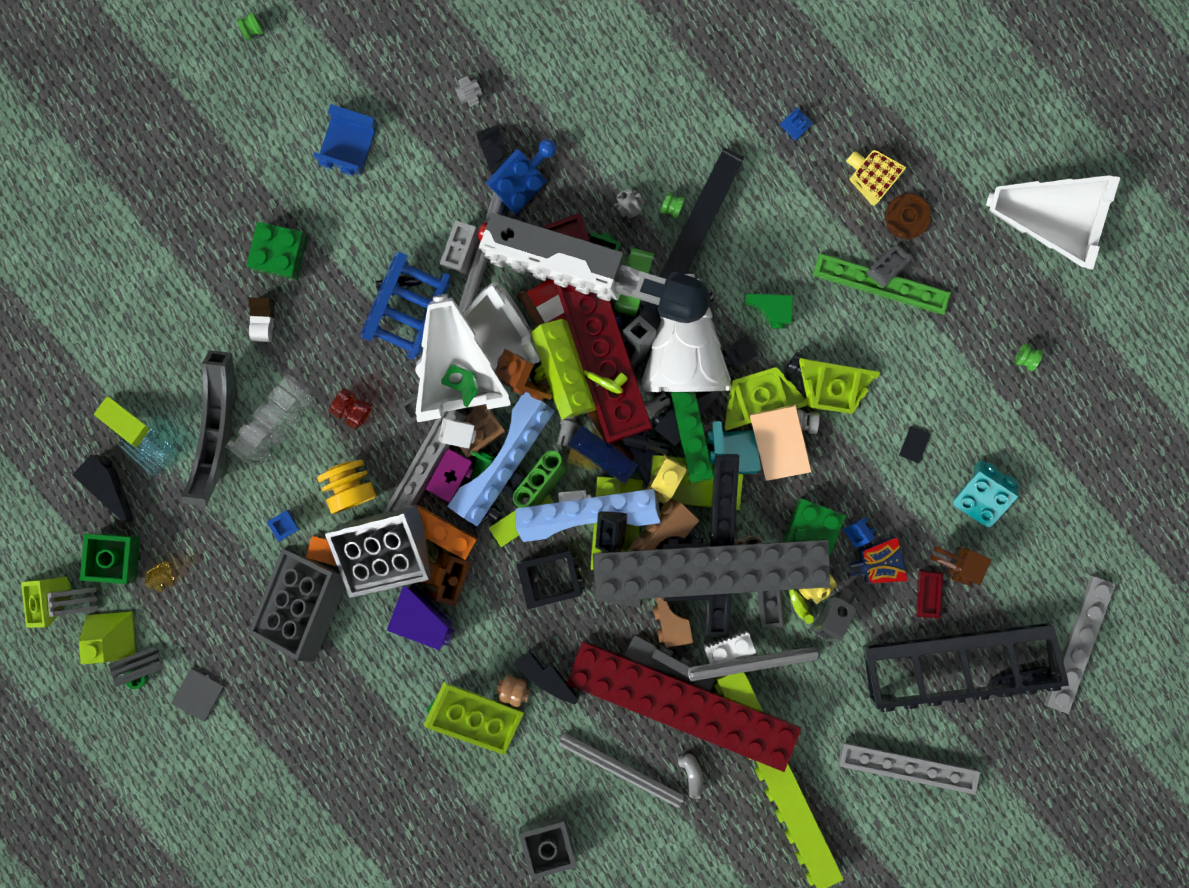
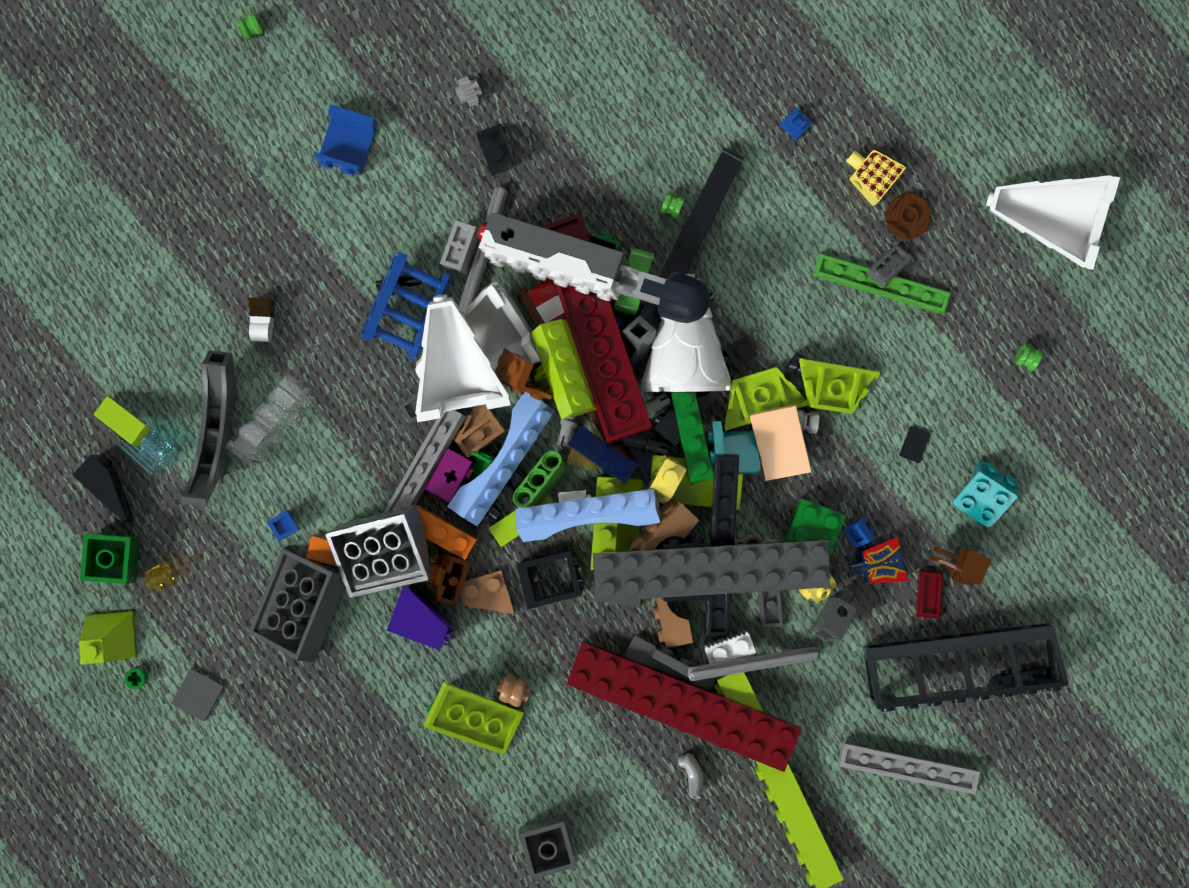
(36, 600): lime slope -> none
(91, 599): light grey tile -> none
(135, 663): dark grey tile -> none
(277, 251): green brick -> none
(346, 486): yellow wheel -> none
(350, 409): clear red wheel -> none
(457, 433): white brick -> none
(467, 386): green bracket -> none
(487, 593): none -> medium nougat wing
(518, 178): blue plate -> none
(545, 677): black slope -> none
(611, 531): black slope -> none
(614, 386): lime bar -> none
(621, 770): light grey axle -> none
(629, 203): light grey gear -> none
(774, 308): green arch -> none
(801, 606): lime bar -> none
(1081, 641): light grey plate -> none

